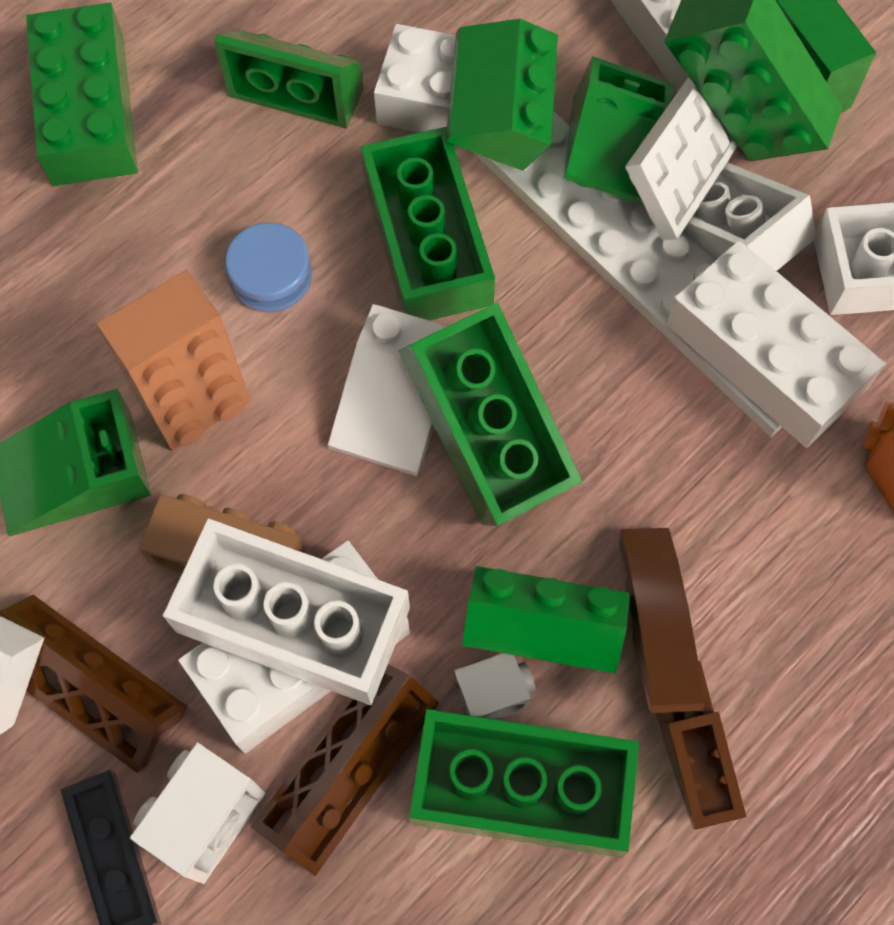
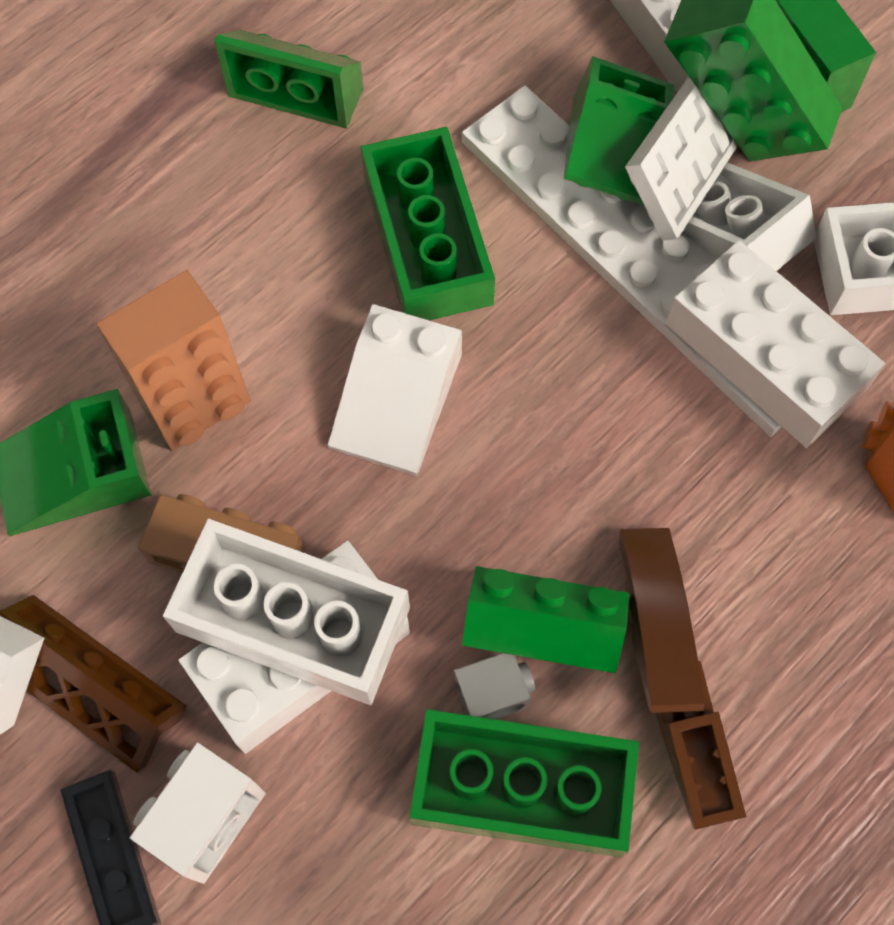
(80, 94): green brick -> none
(268, 267): medium blue head -> none
(351, 773): reddish brown fence -> none
(415, 80): white brick -> none
(490, 416): green brick -> none
(503, 91): green slope -> none

